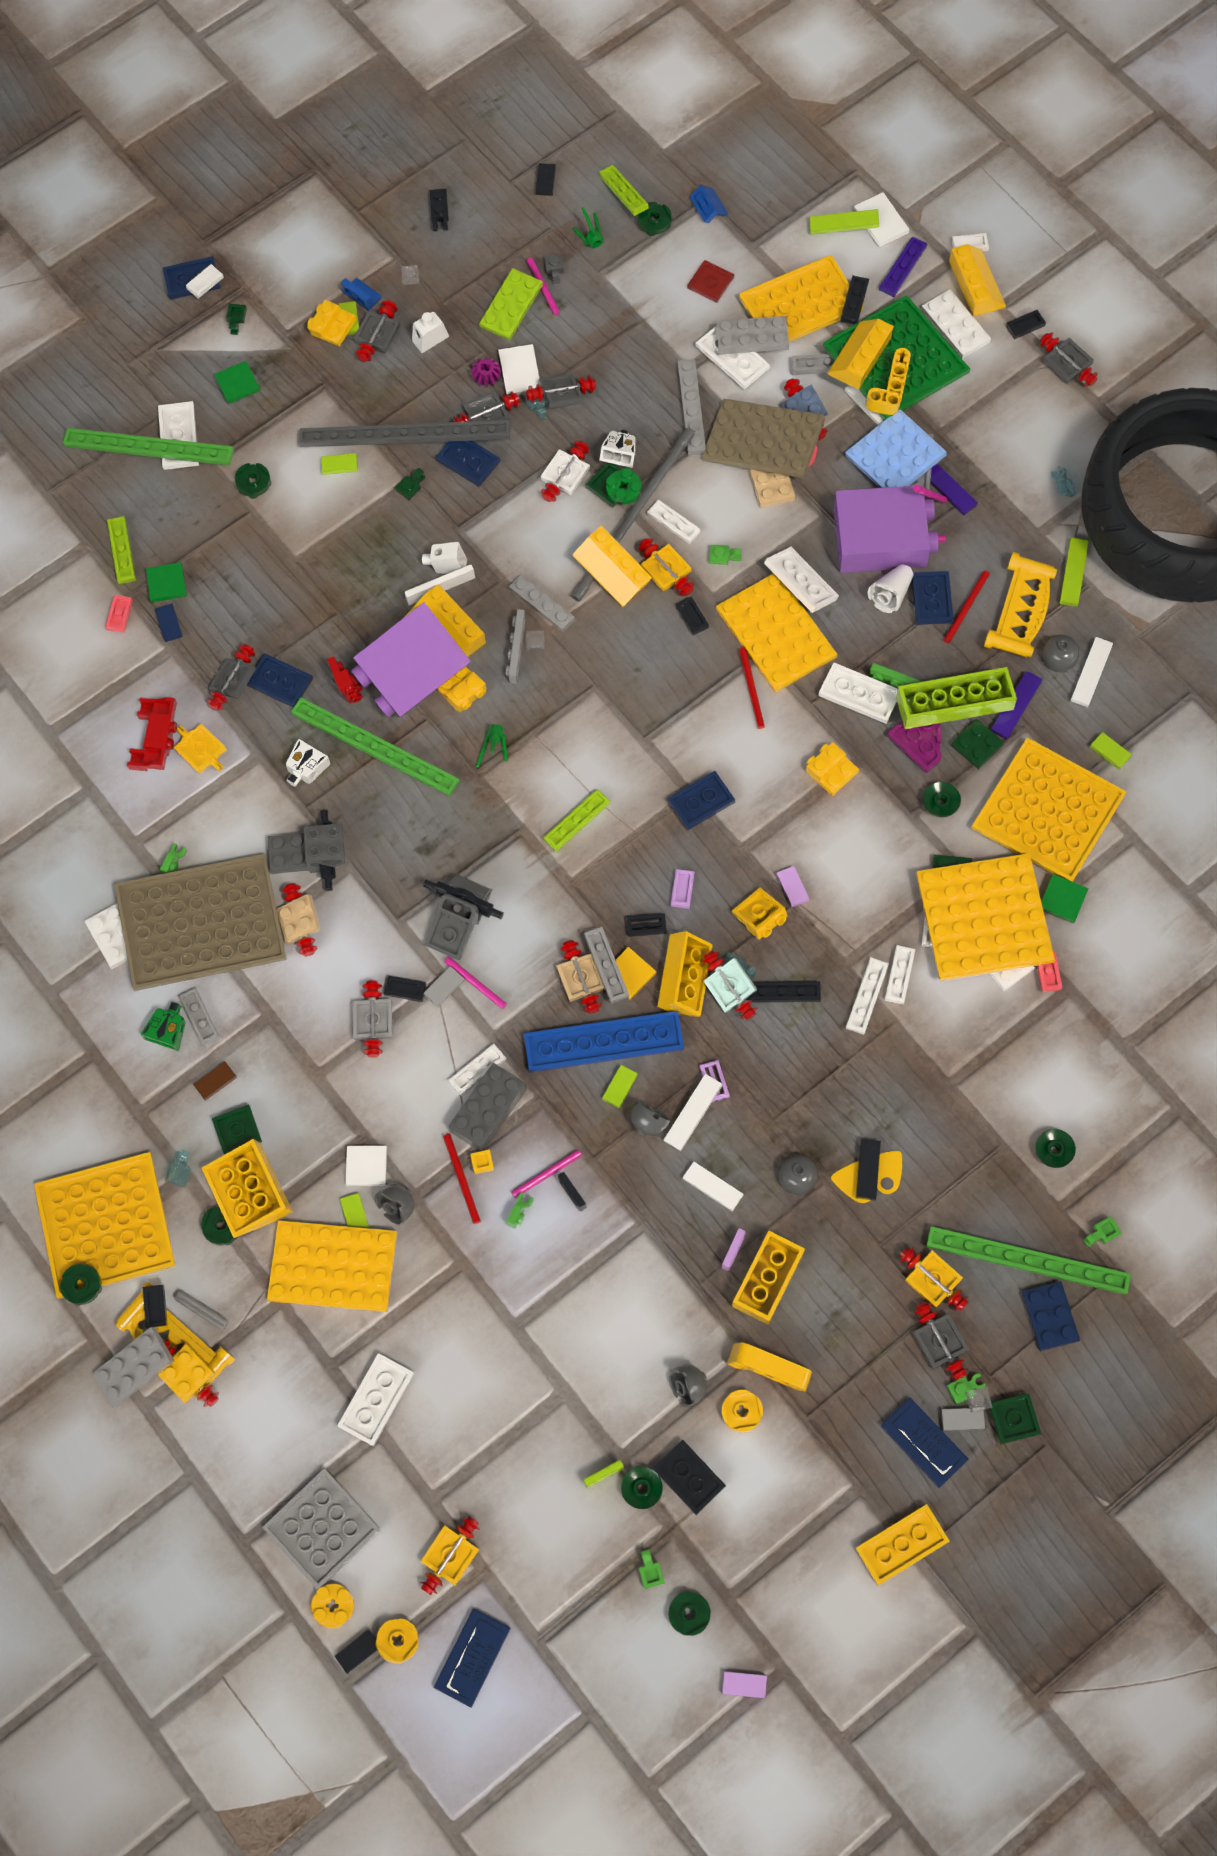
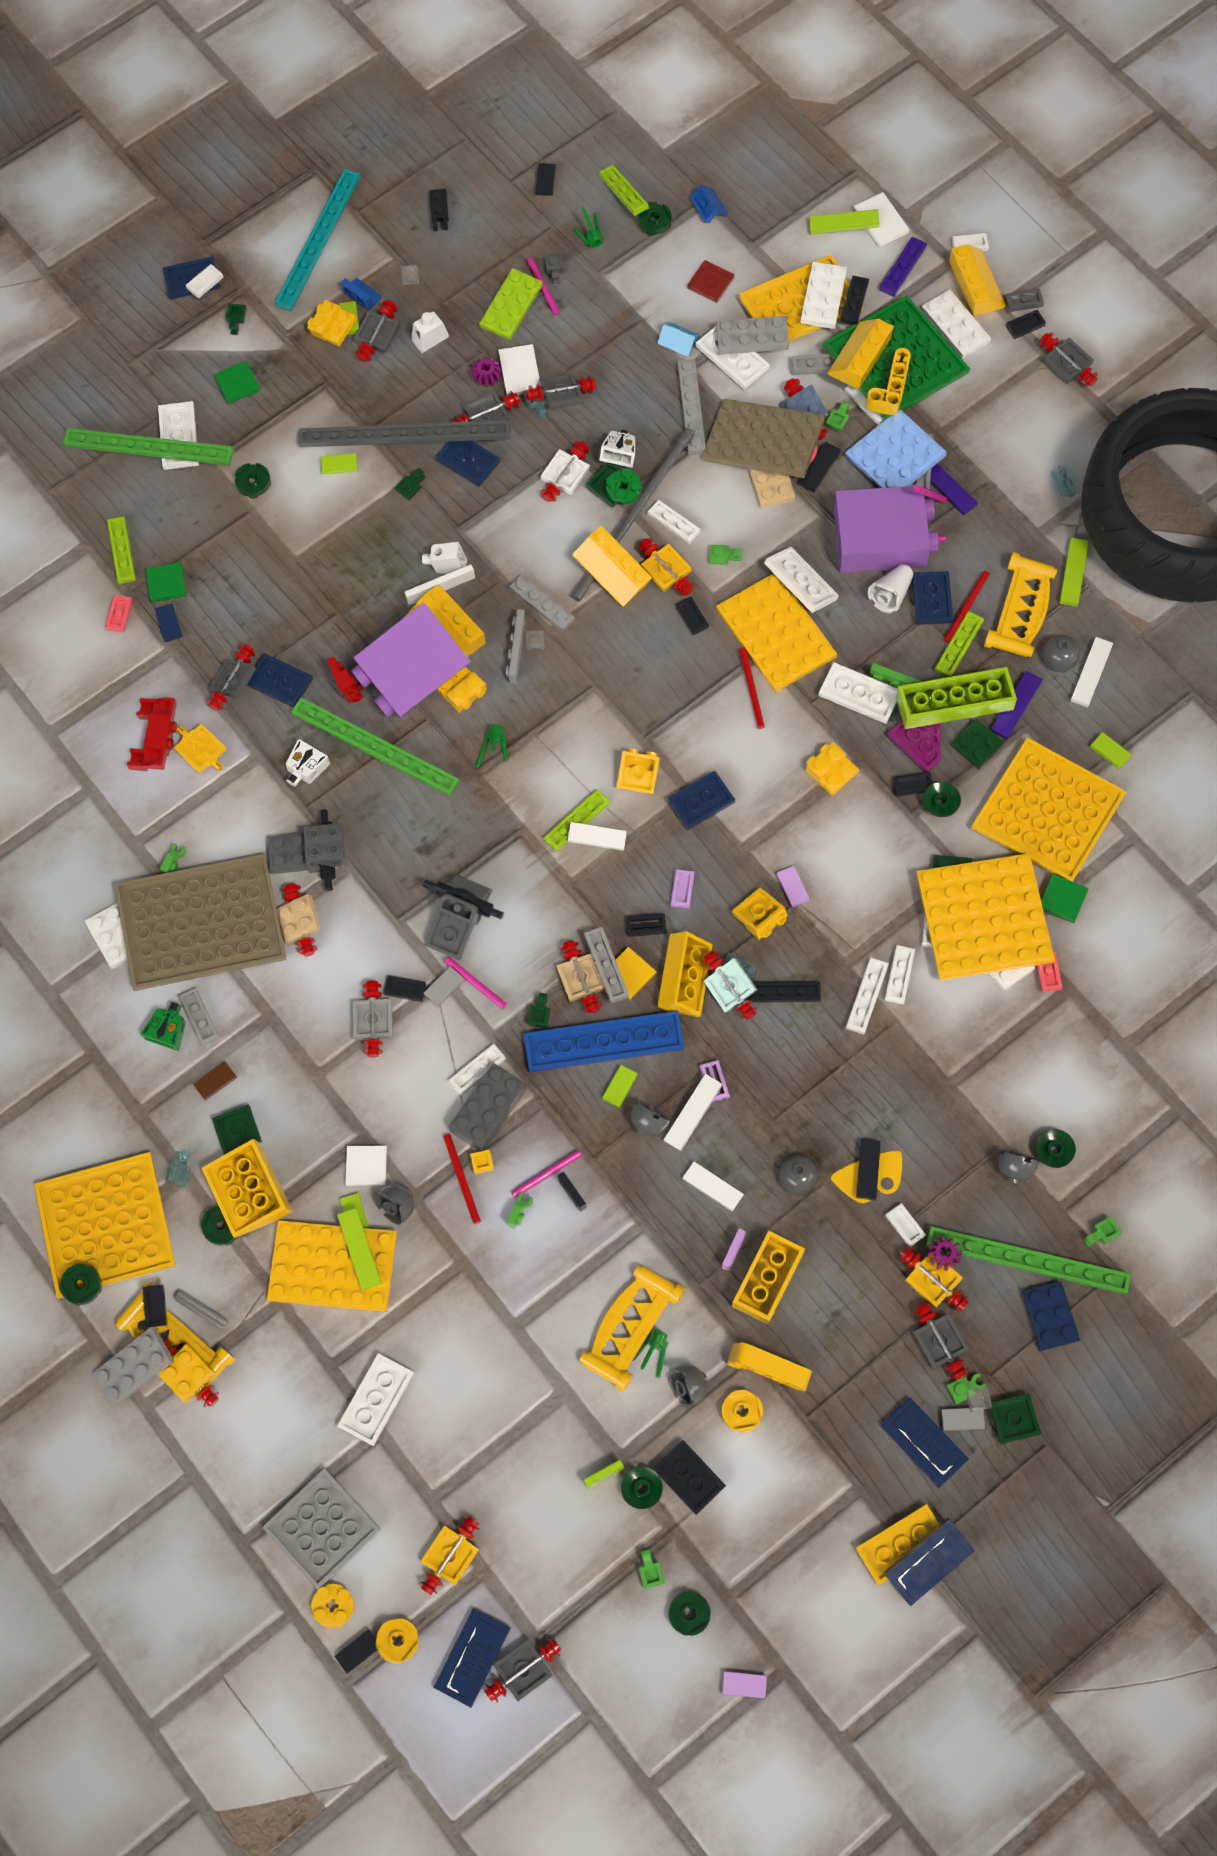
(317, 240): none -> teal plate
(359, 1249): none -> lime tile
(523, 1670): none -> dark grey plate
(539, 1014): none -> dark green plate
(597, 836): none -> white tile
(615, 1366): none -> yellow piece
(638, 771): none -> yellow plate
(656, 1340): none -> green plant
(677, 338): none -> panel
(820, 466): none -> black tile
(823, 295): none -> white plate
(838, 418): none -> bright green plate
(905, 1225): none -> white tile
(912, 783): none -> black tile
(929, 1561): none -> dark blue tile
(944, 1246): none -> magenta gear
(959, 644): none -> lime tile
(1017, 1166): none -> dark grey cylinder
(1024, 300): none -> dark grey plate

